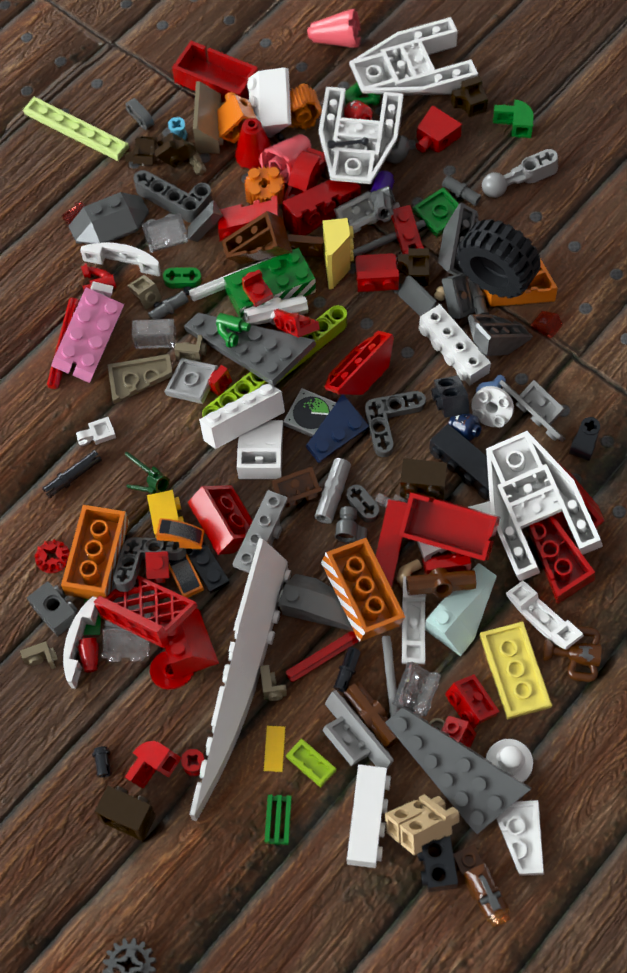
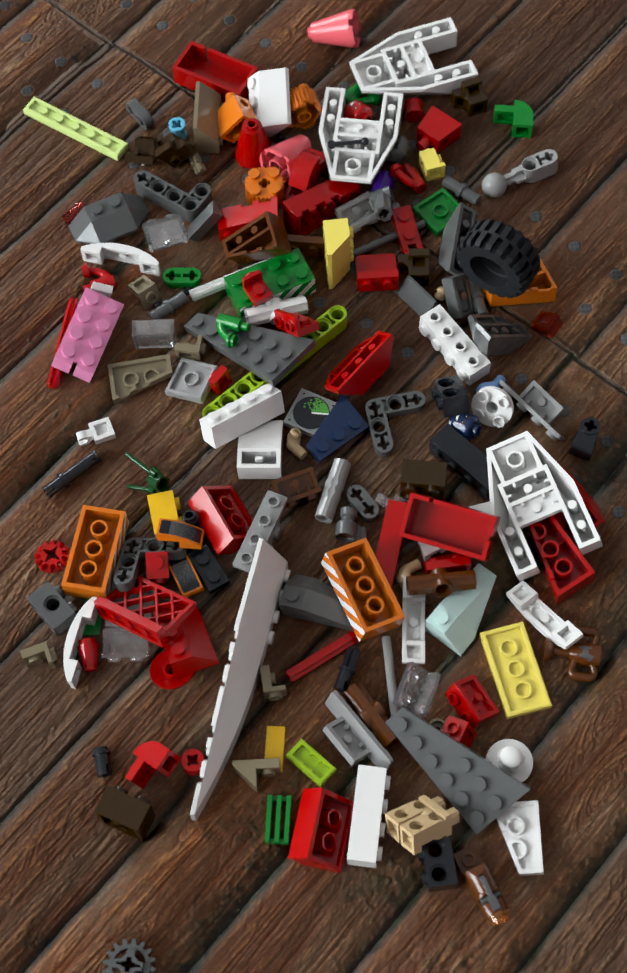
(190, 517): none -> black pin
(250, 769): none -> dark tan slope
(293, 443): none -> tan arm
(321, 830): none -> red slope
(409, 177): none -> red plant
(414, 110): none -> red wheel
(431, 164): none -> light yellow brick

